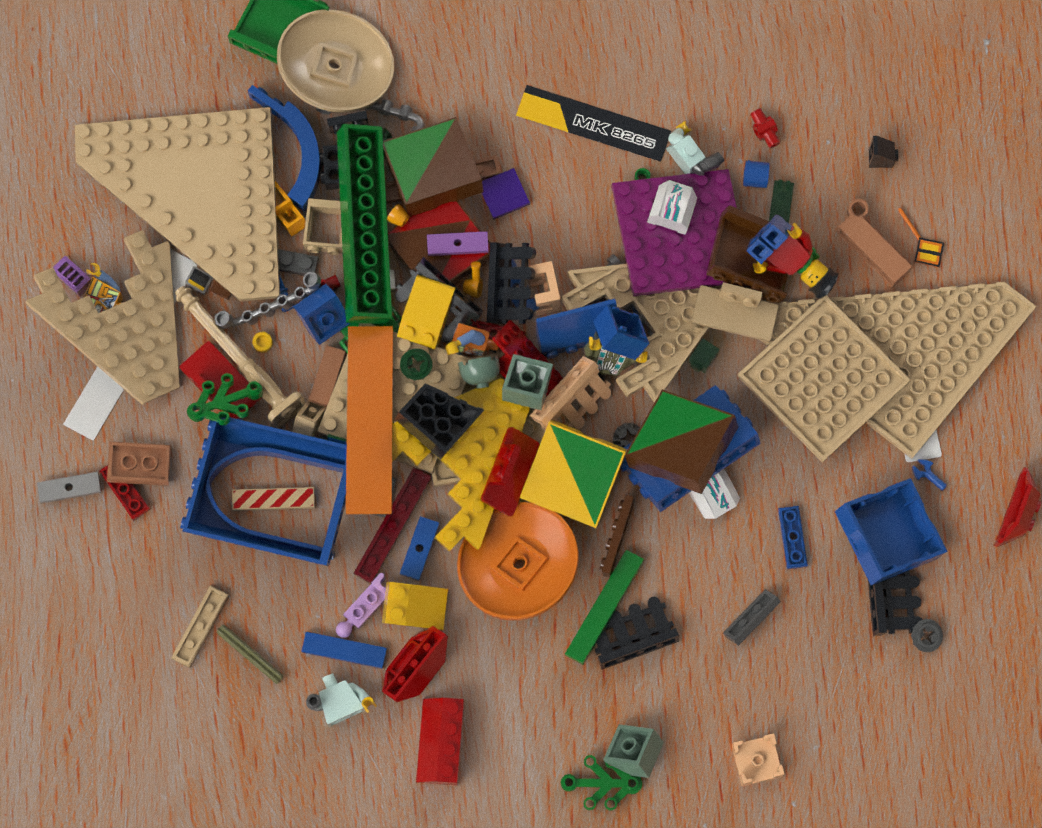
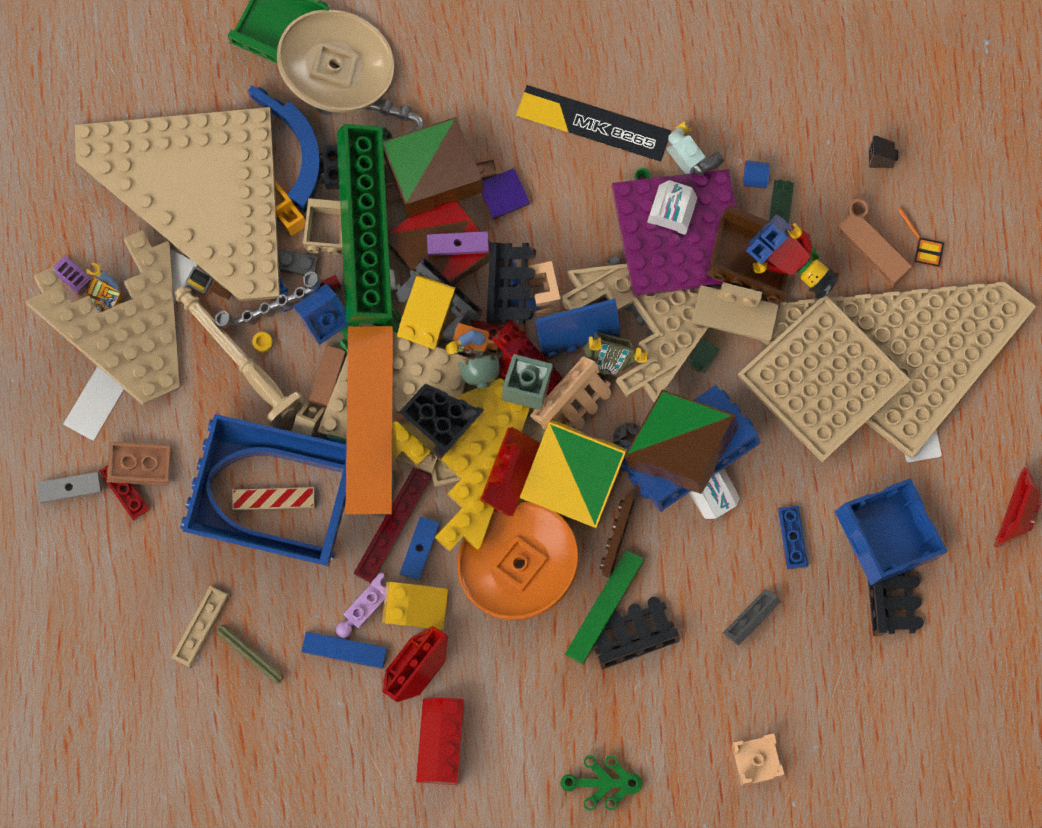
(210, 365): red bracket -> none
(223, 402): green plant -> none
(339, 700): light aqua torso -> none
(357, 118): black plate -> none
(398, 216): light orange bar -> none
(420, 356): dark green gear -> none
(474, 285): light orange bar -> none
(621, 332): blue container -> none
(634, 750): sand green slope -> none
(765, 128): red axle -> none
(928, 474): blue bar -> none
(935, 636): dark grey gear -> none

